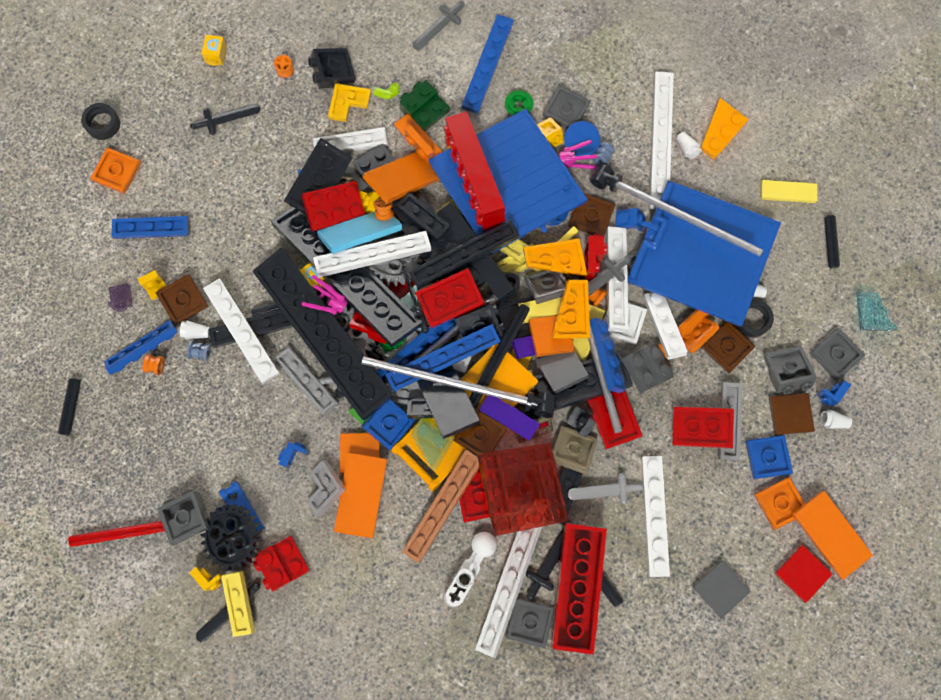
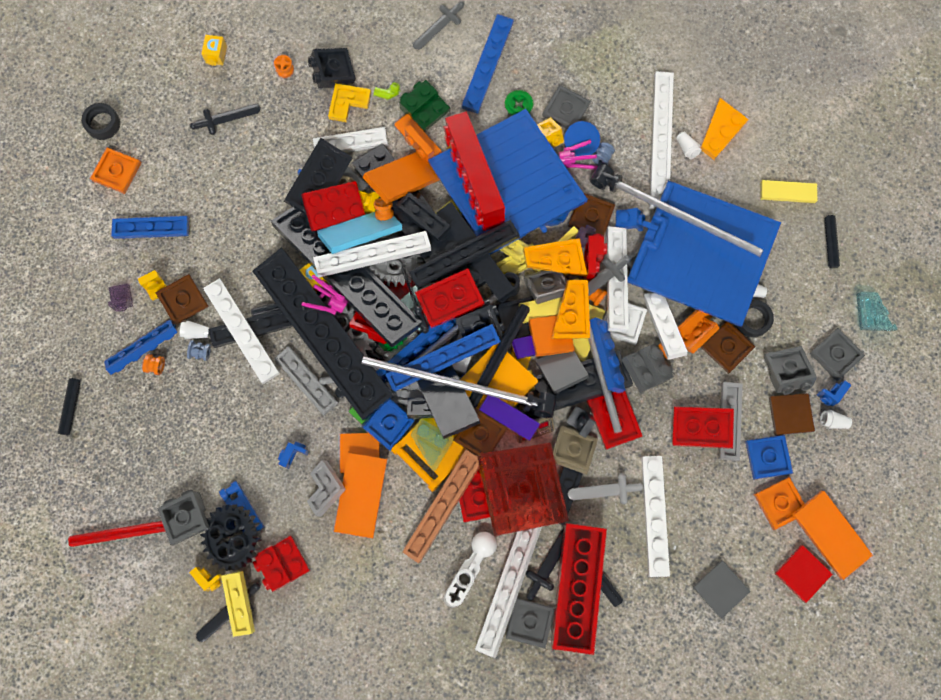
(582, 233): none -> clear purple bracket

